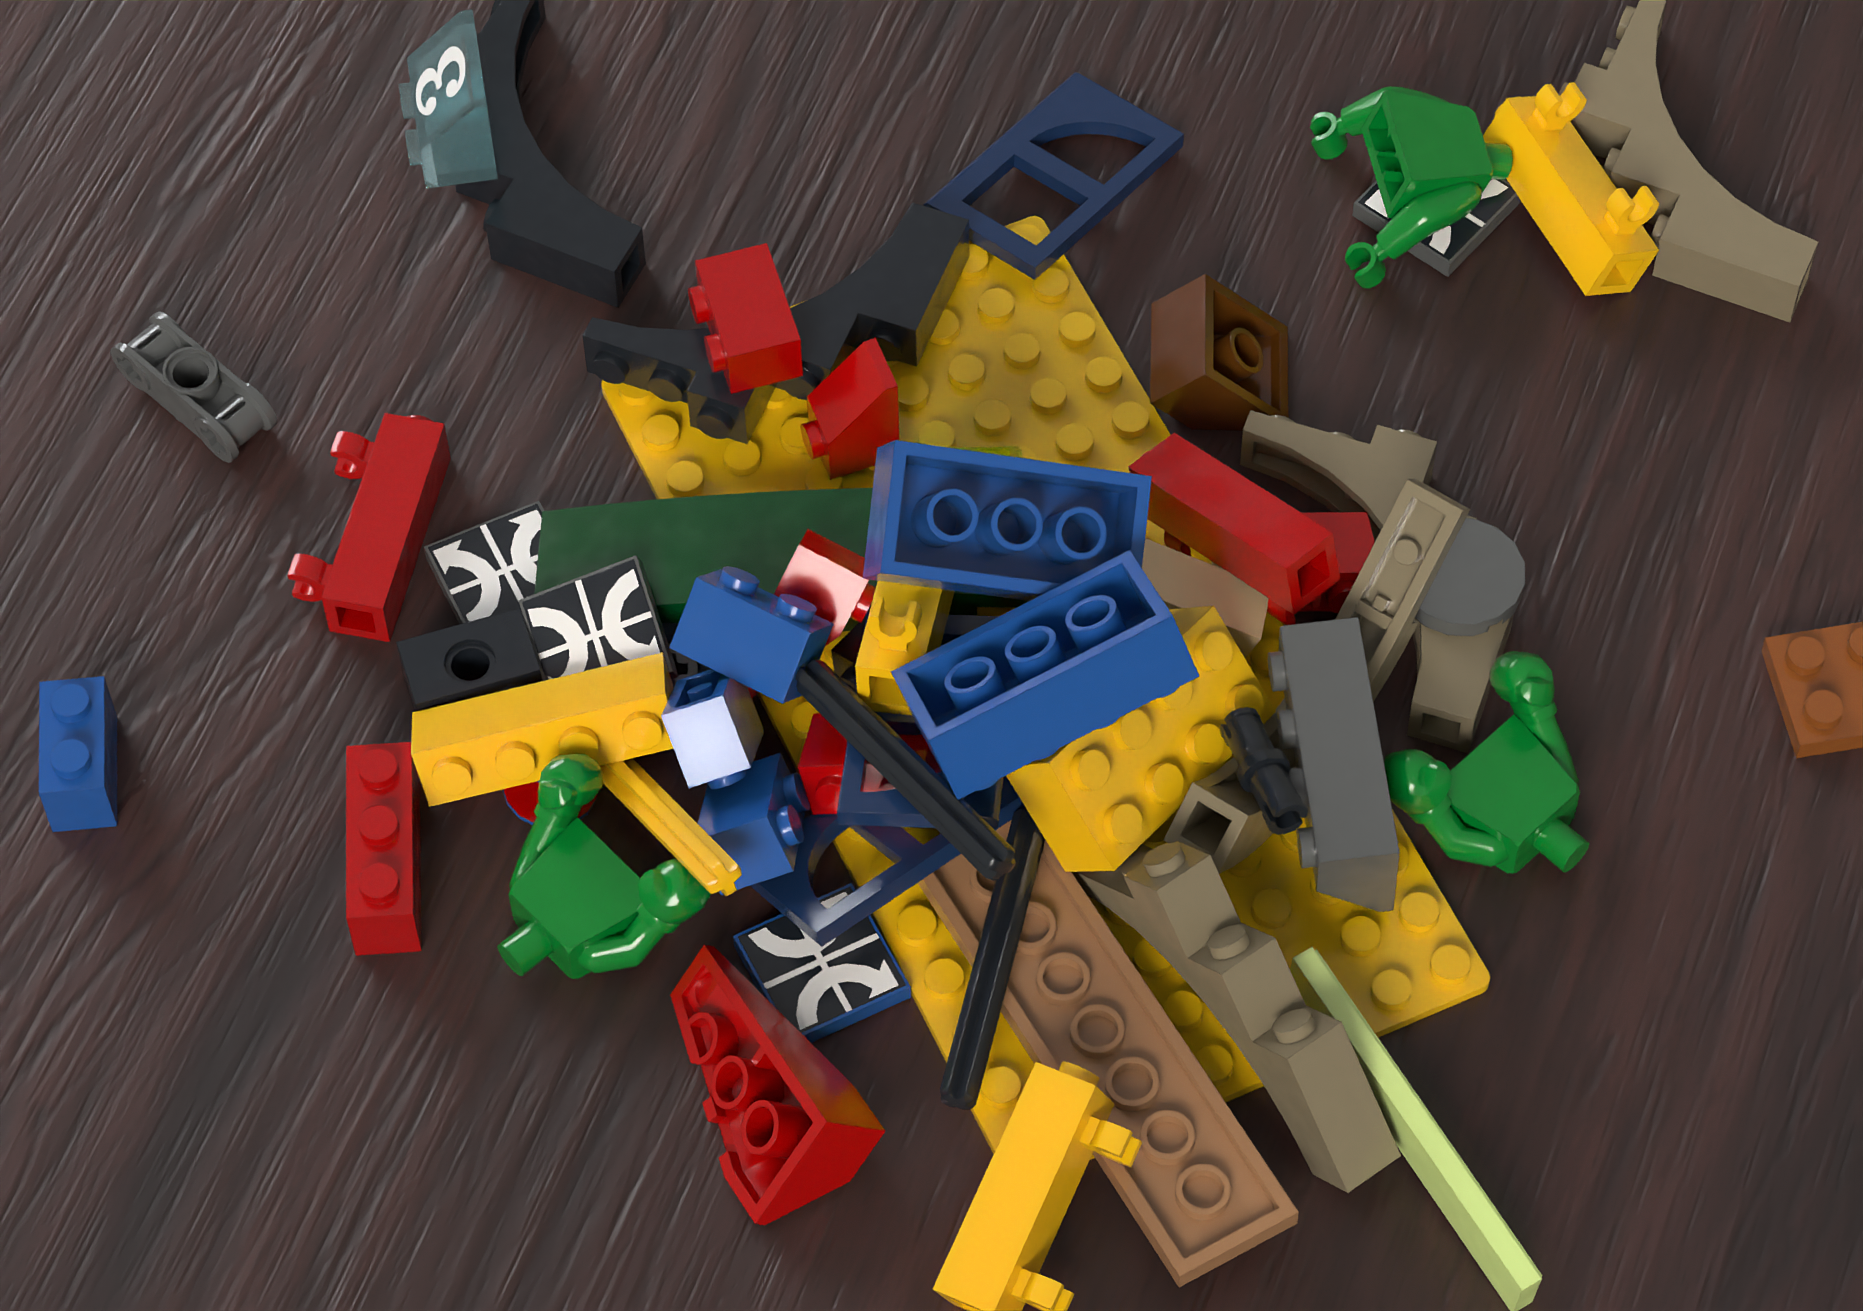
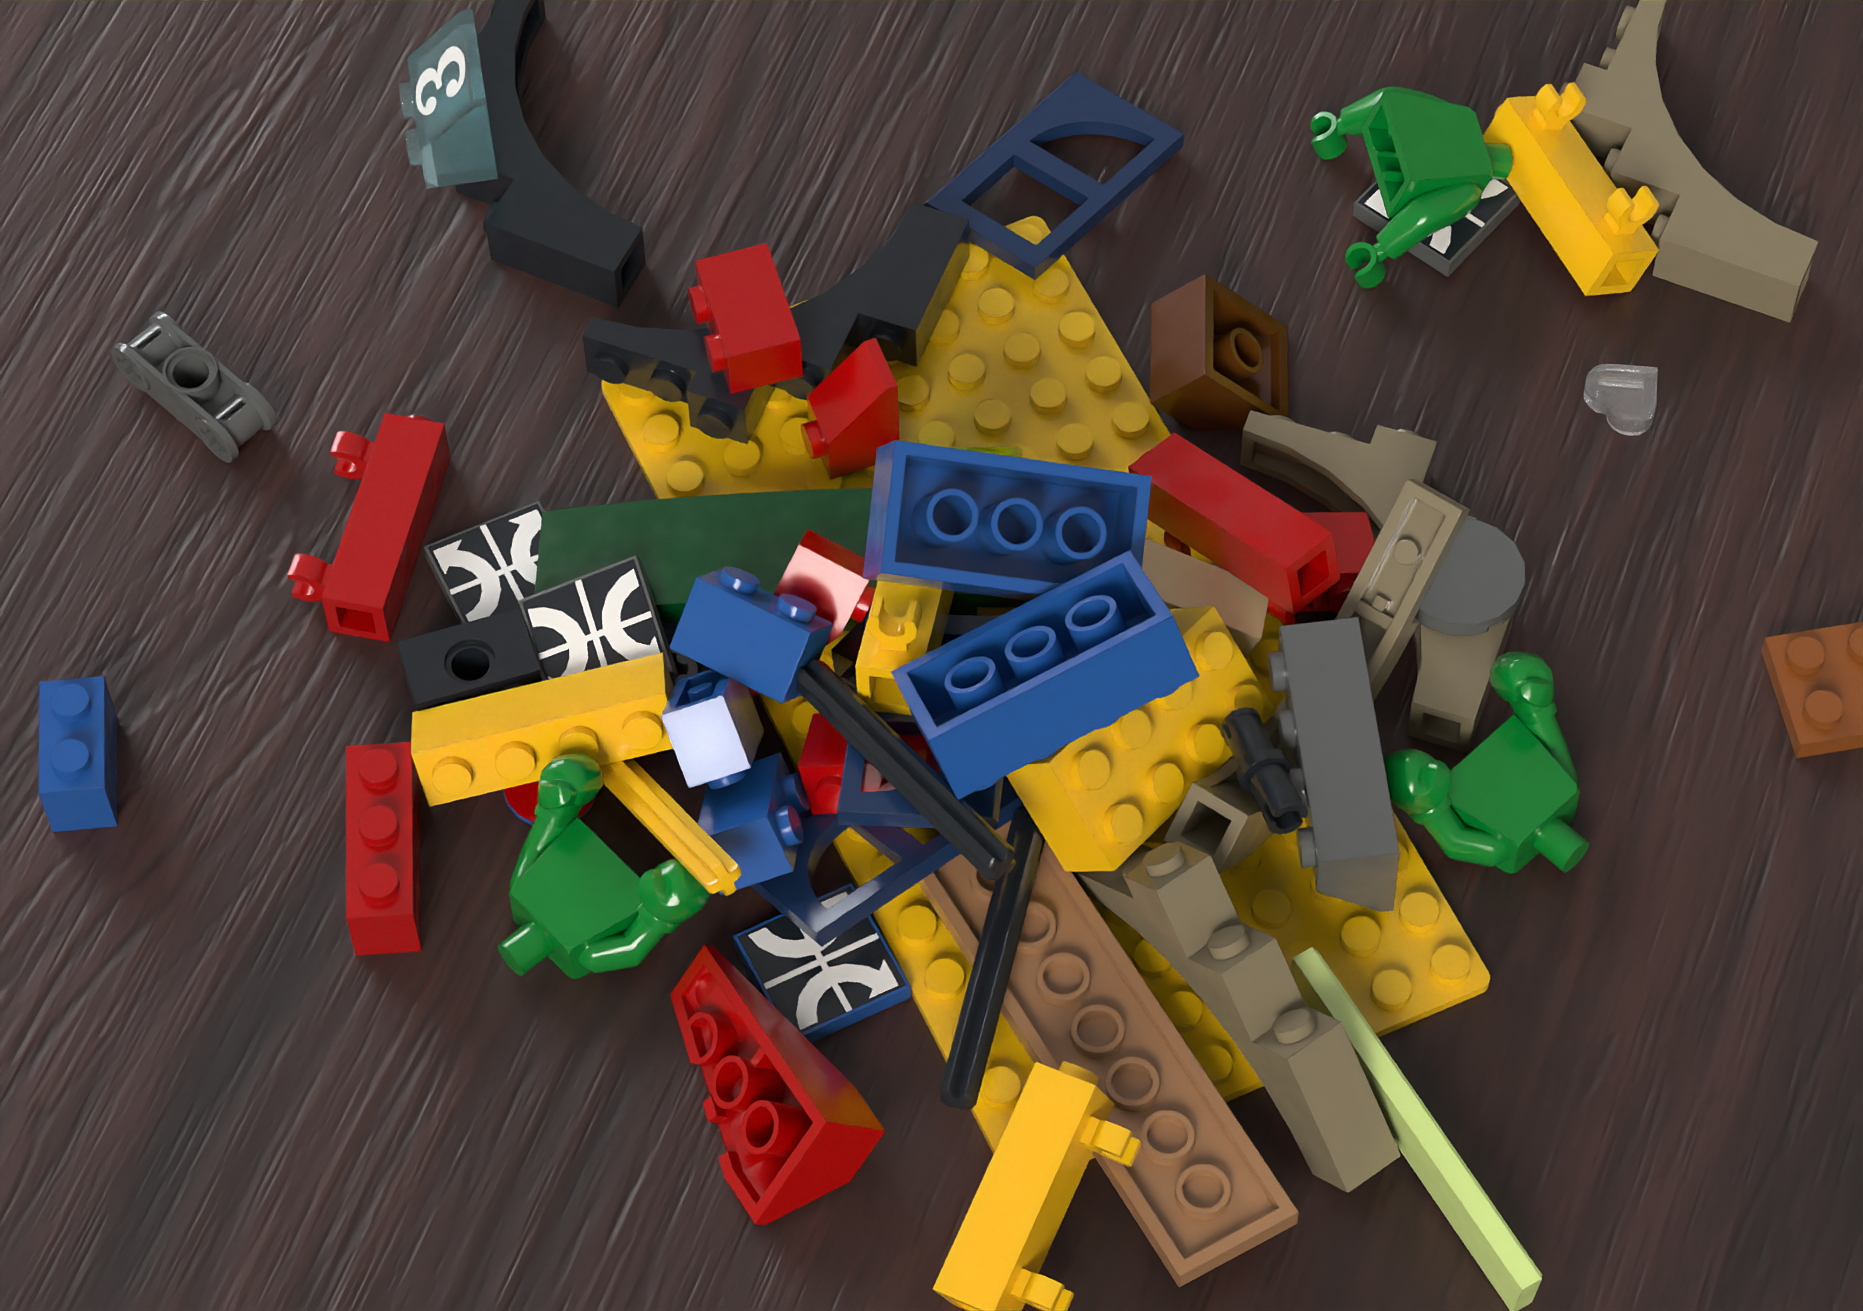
(1623, 394): none -> clear tile

